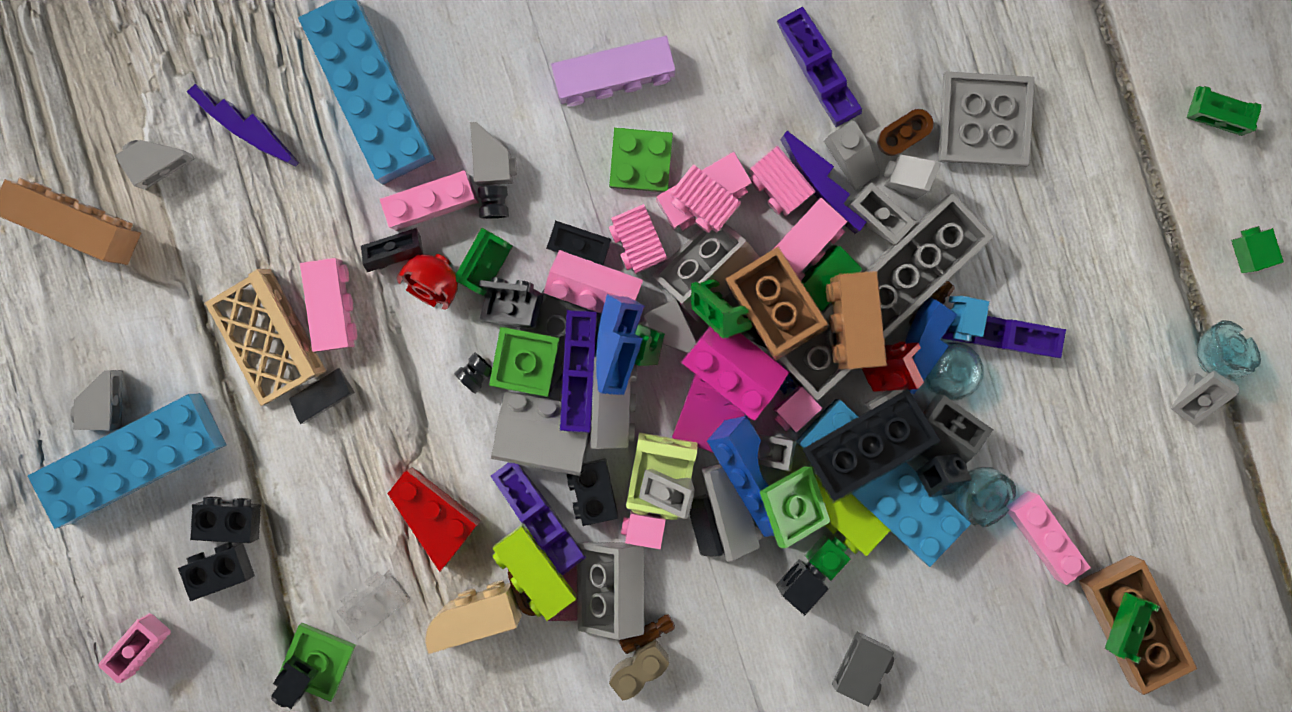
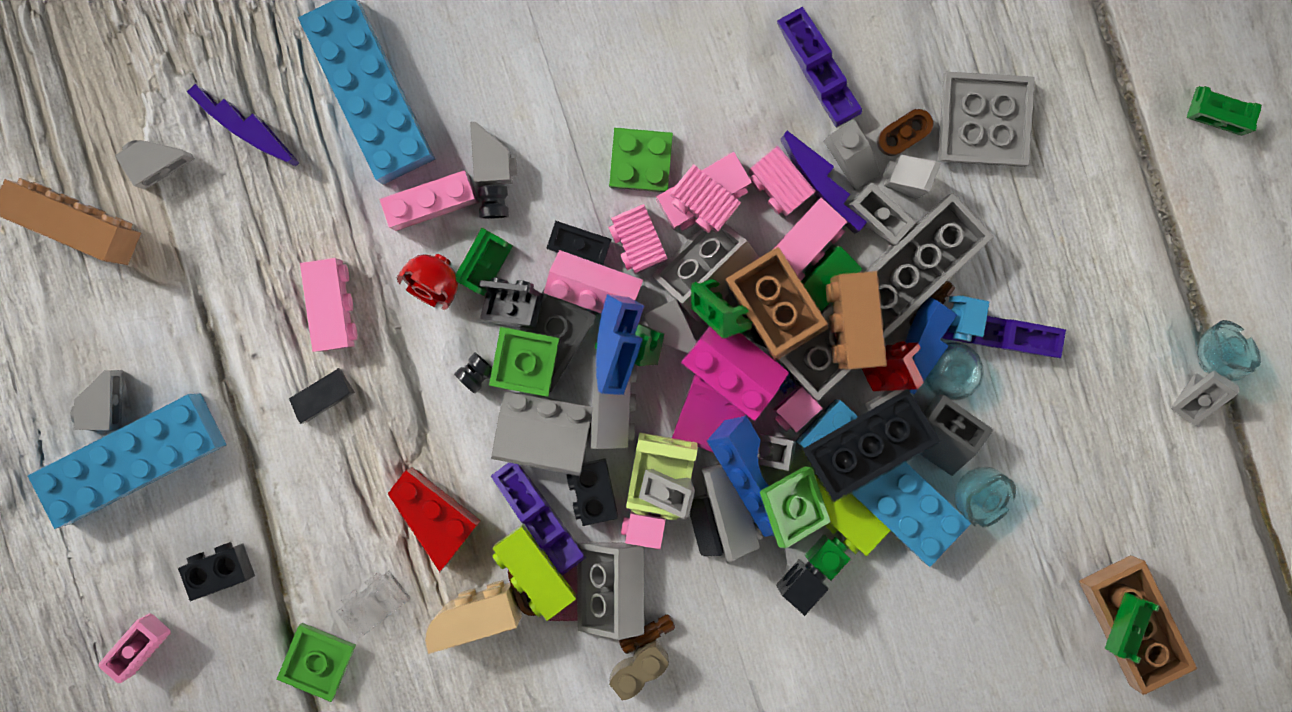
(226, 527): black brick -> none
(282, 319): tan fence -> none
(292, 682): black brick -> none
(391, 250): black plate -> none
(578, 371): dark purple slope -> none
(614, 70): lavender brick -> none
(863, 669): dark grey brick -> none
(943, 475): black brick -> none
(1047, 537): bright pink brick -> none
(1257, 249): green brick -> none

